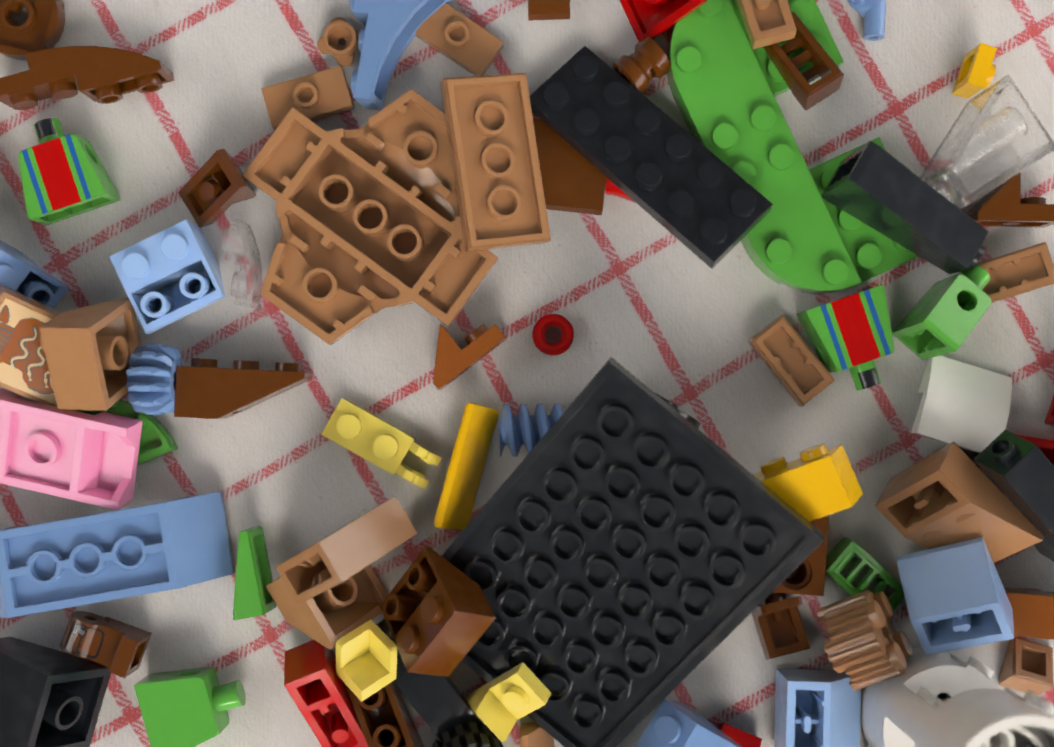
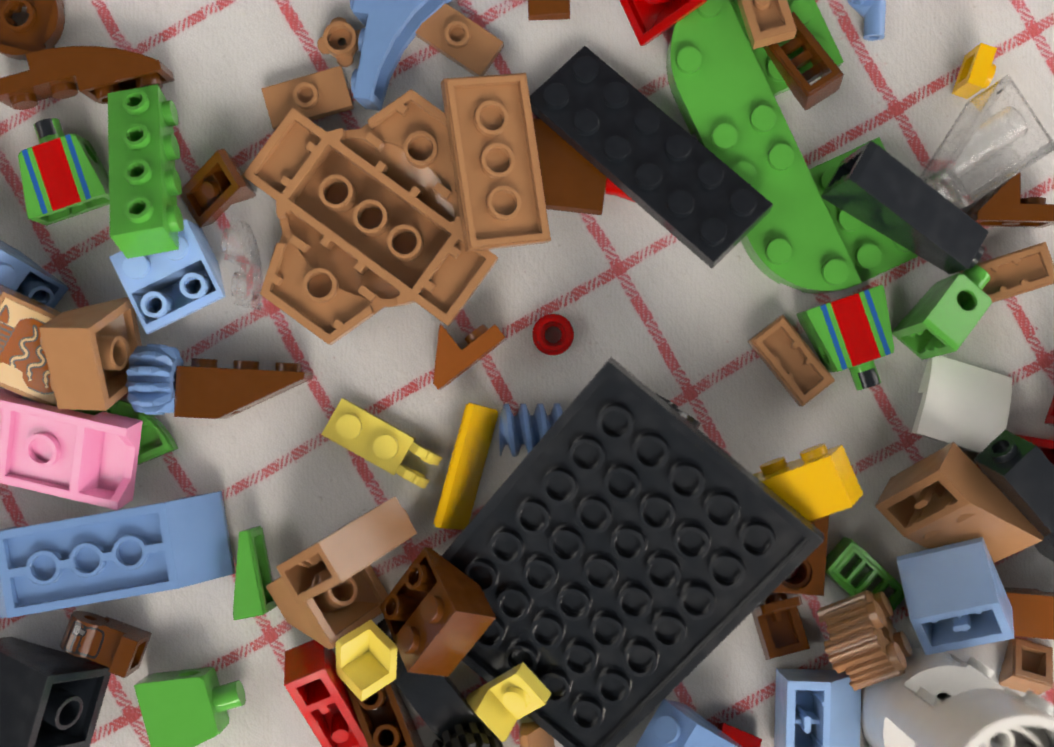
(143, 172): none -> bright green brick
(643, 64): reddish brown wheel -> none

